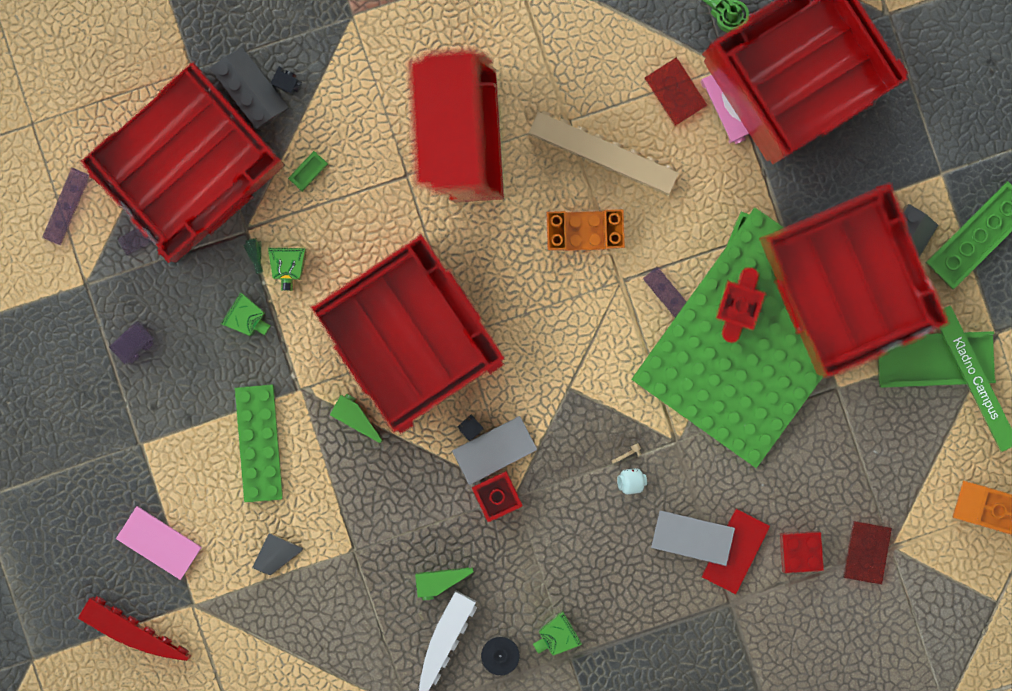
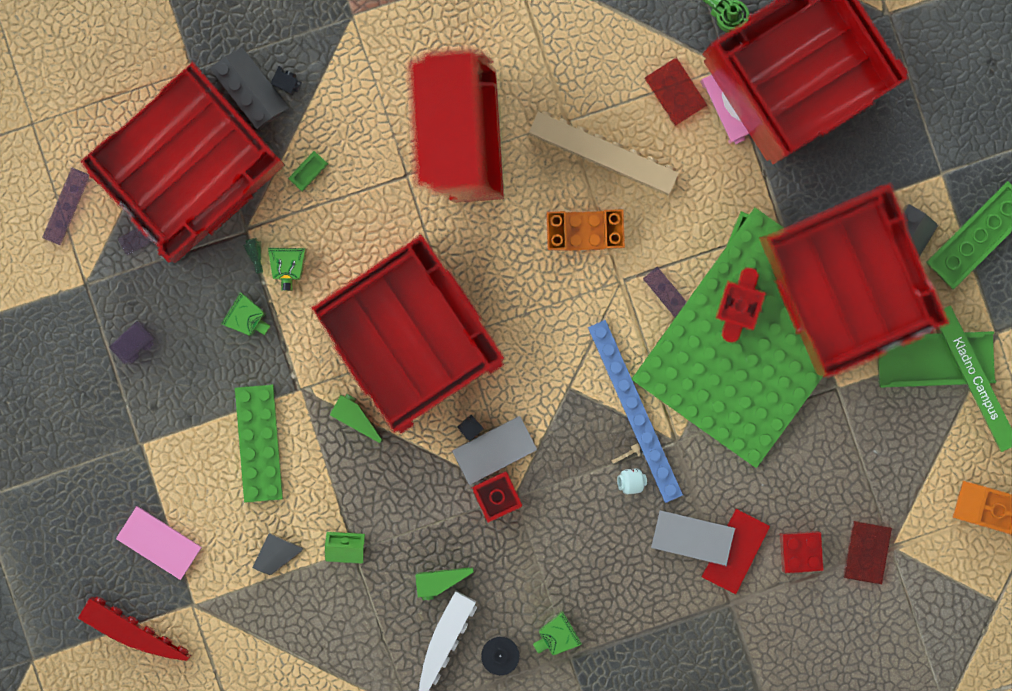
(344, 547): none -> bright green panel
(635, 411): none -> medium blue plate

